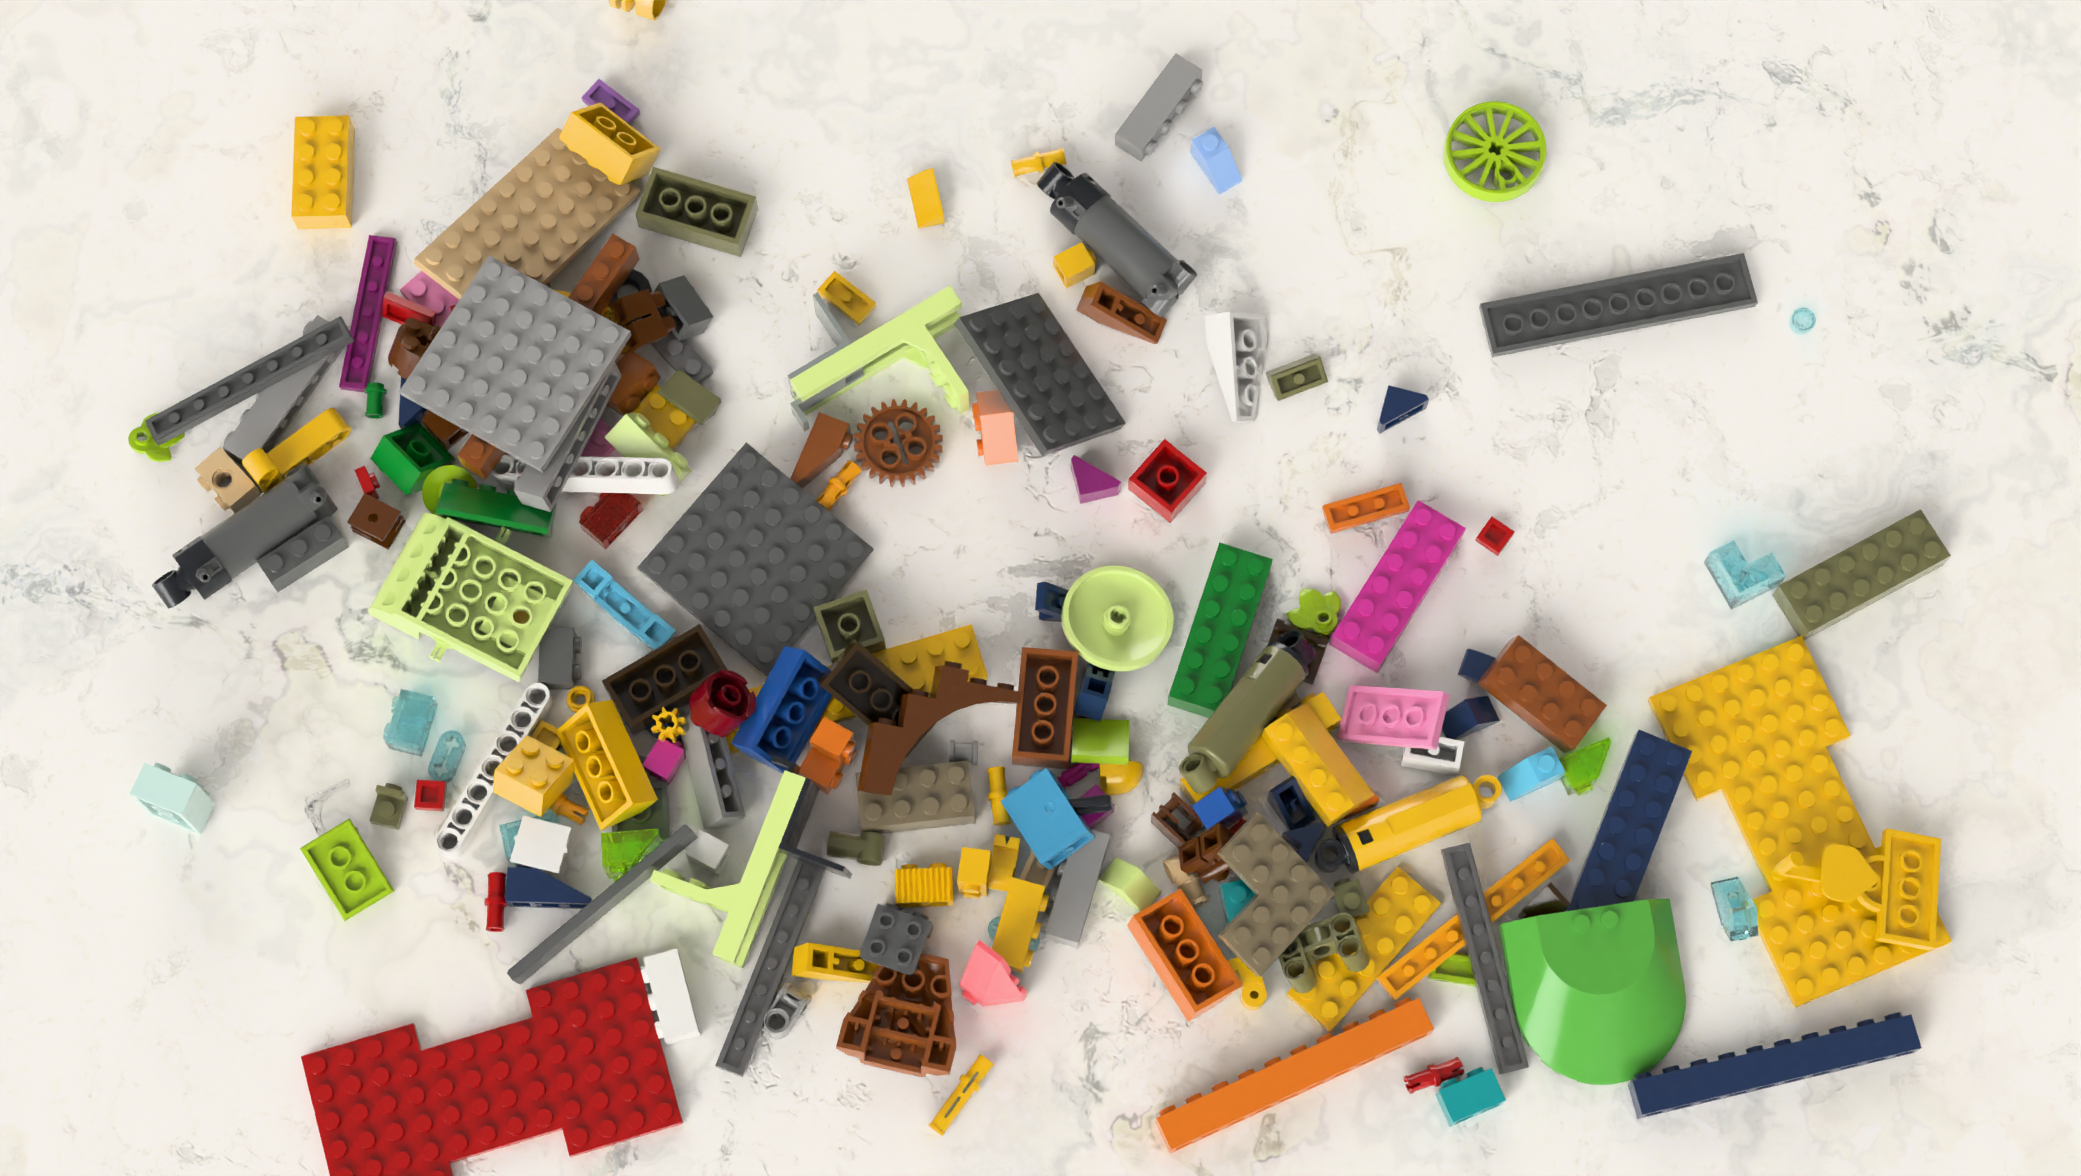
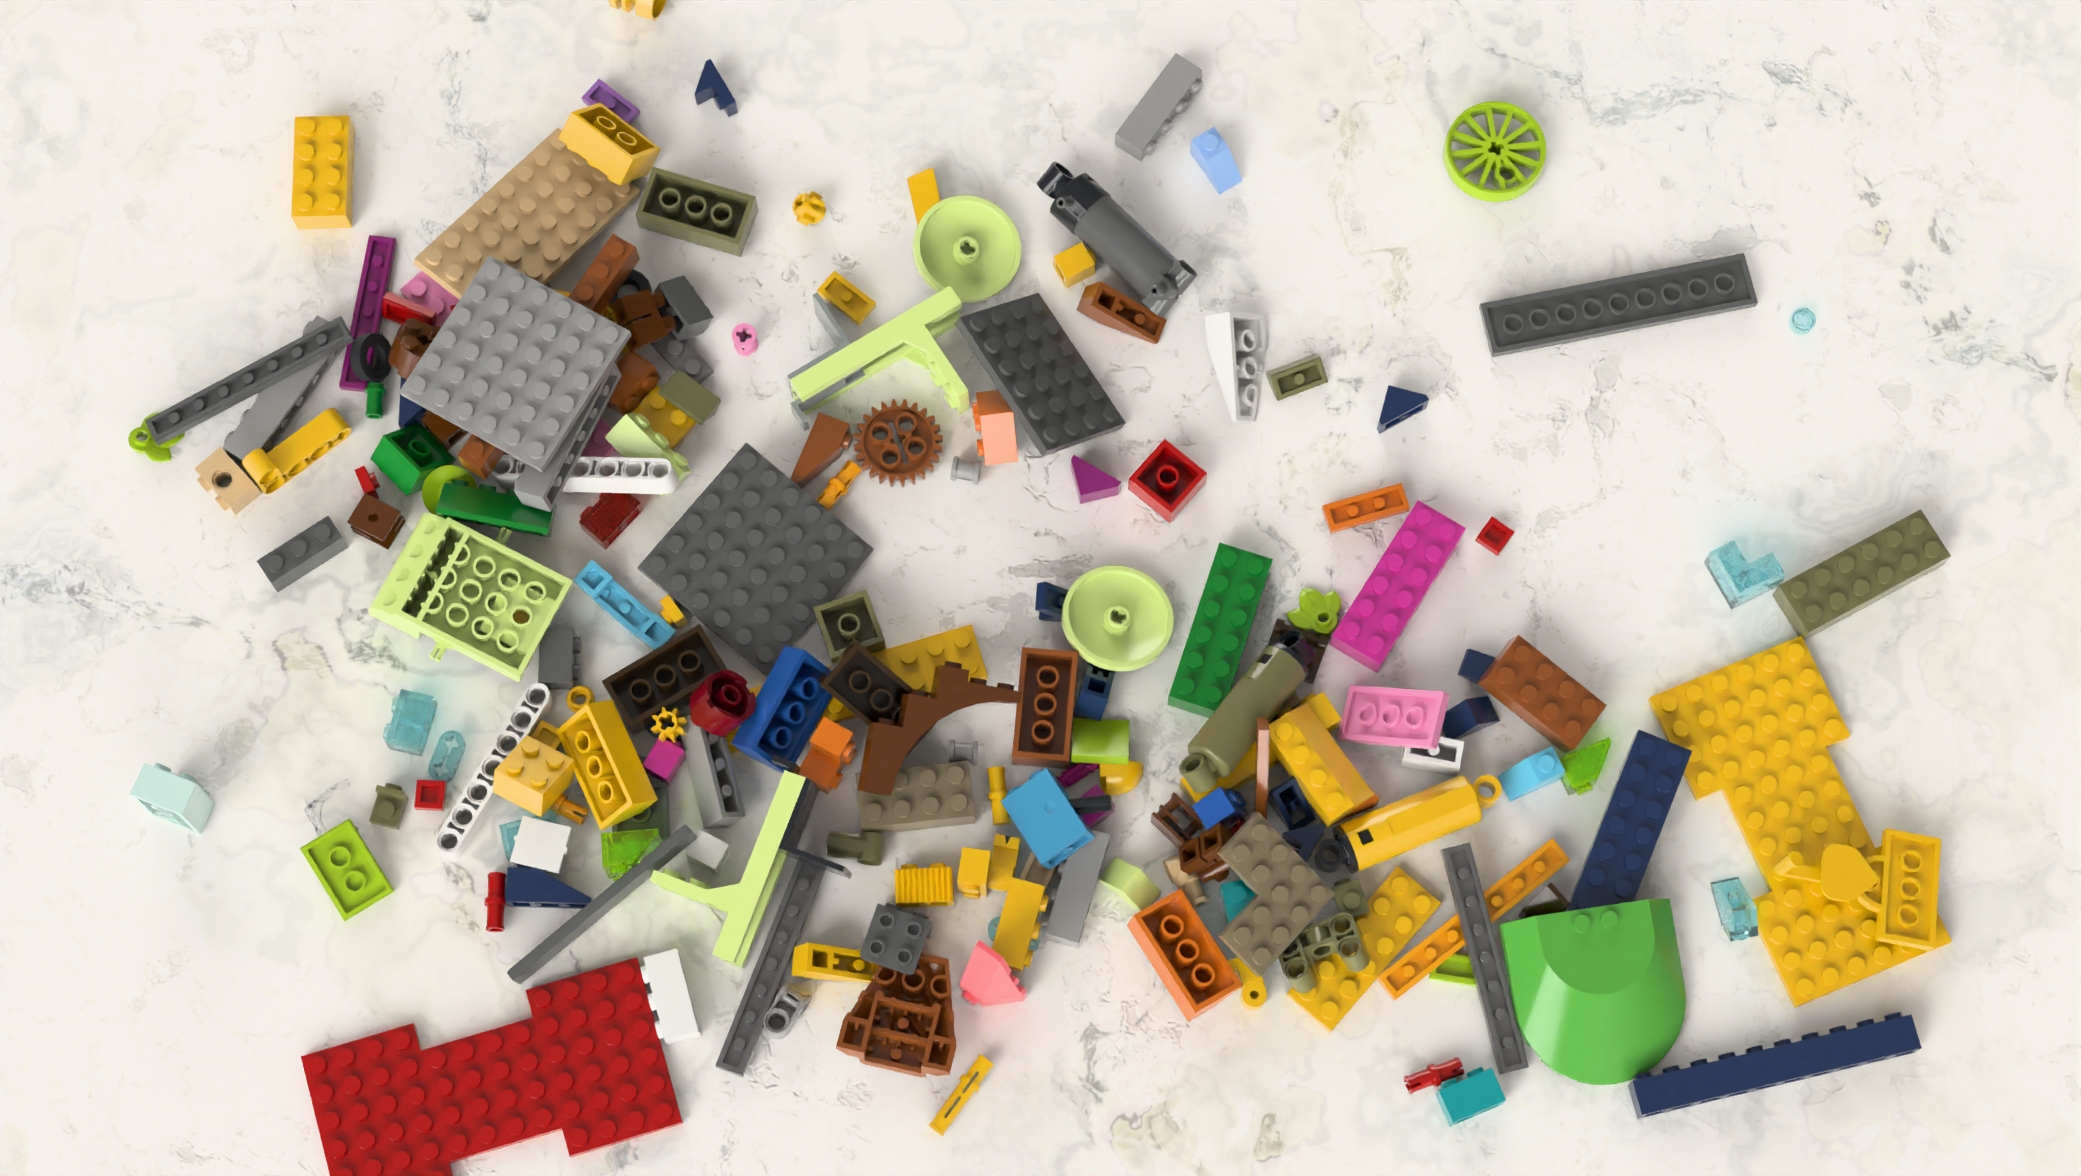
(246, 537): dark grey piece -> none
(359, 361): none -> black tyre
(672, 613): none -> yellow plate
(712, 86): none -> dark blue slope
(739, 334): none -> bright pink bush
(809, 208): none -> yellow gear
(966, 470): none -> light grey bush
(967, 247): none -> yellowish green dish
(1037, 162): yellow pin -> none
(1261, 766): none -> tile
(1293, 1075): orange brick -> none

